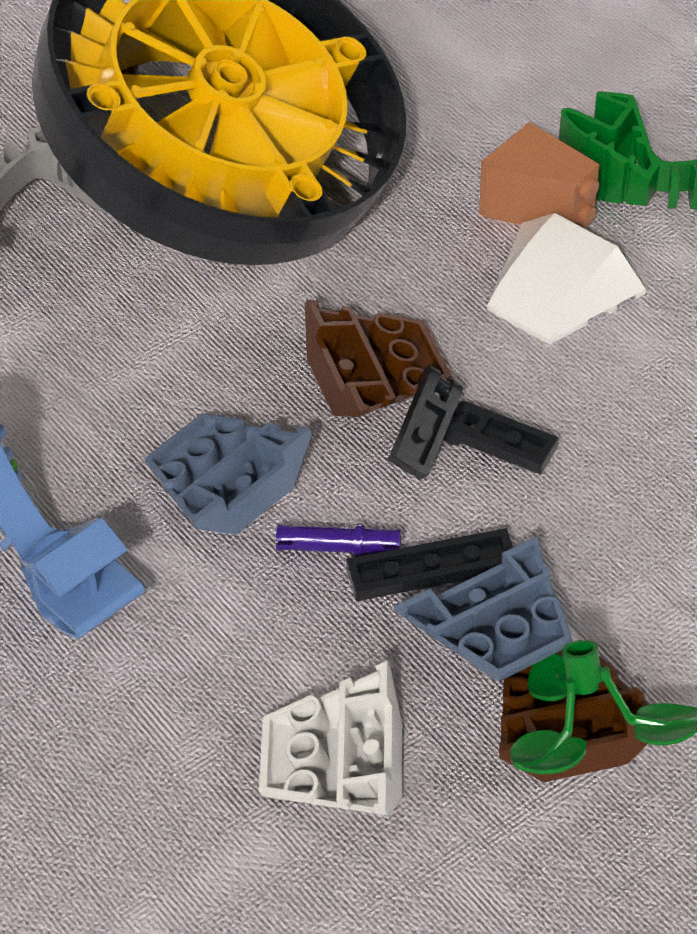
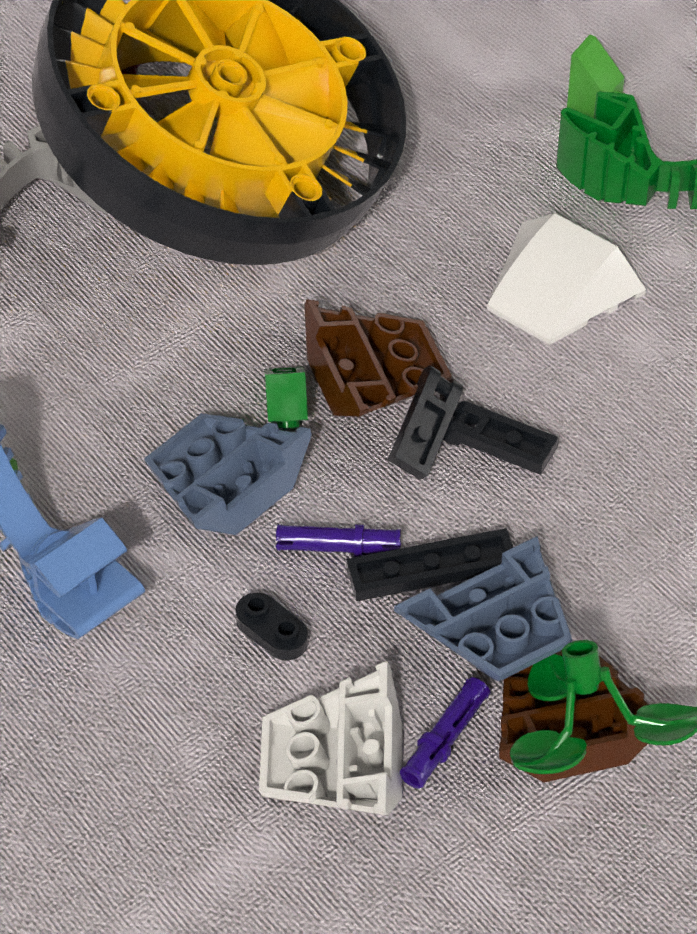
(268, 624): none -> black plate
(286, 396): none -> green slope
(435, 746): none -> dark purple pin
(538, 177): nougat slope -> none
(591, 72): none -> bright green slope

